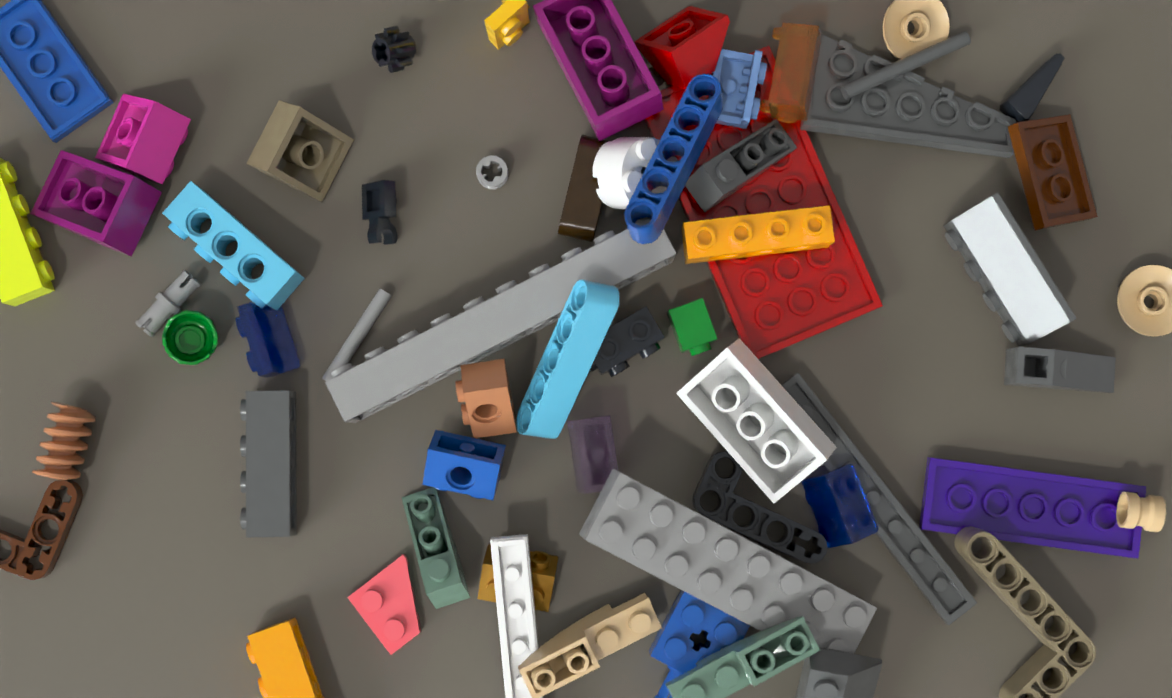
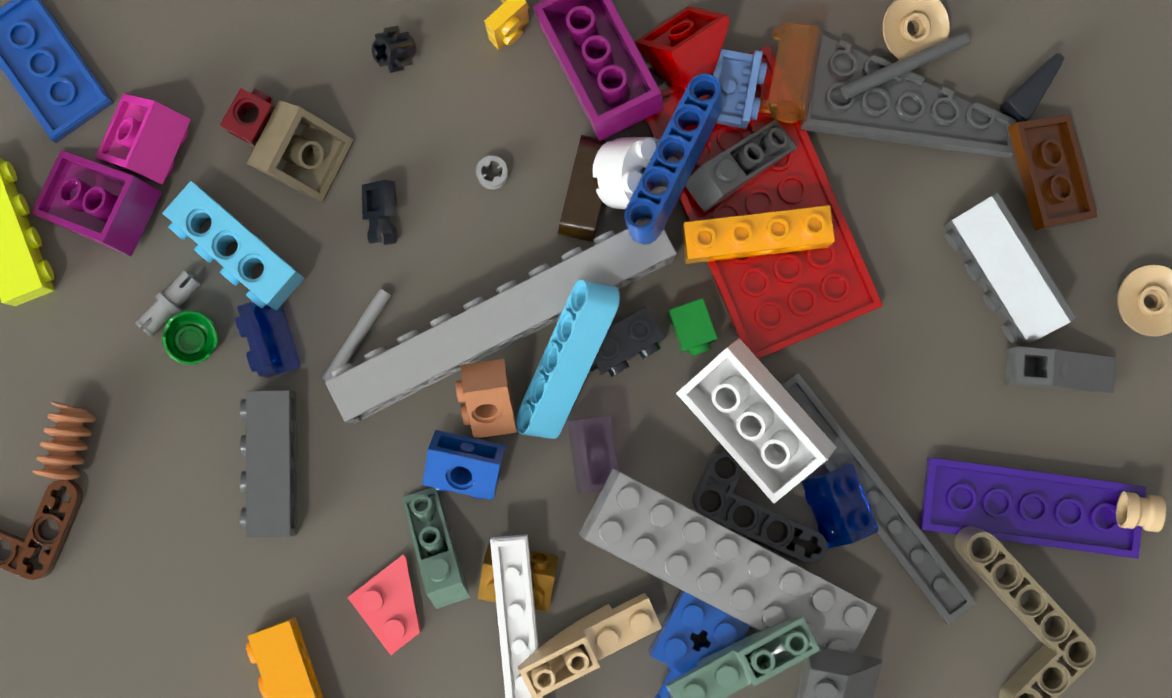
(234, 118): none -> dark red brick

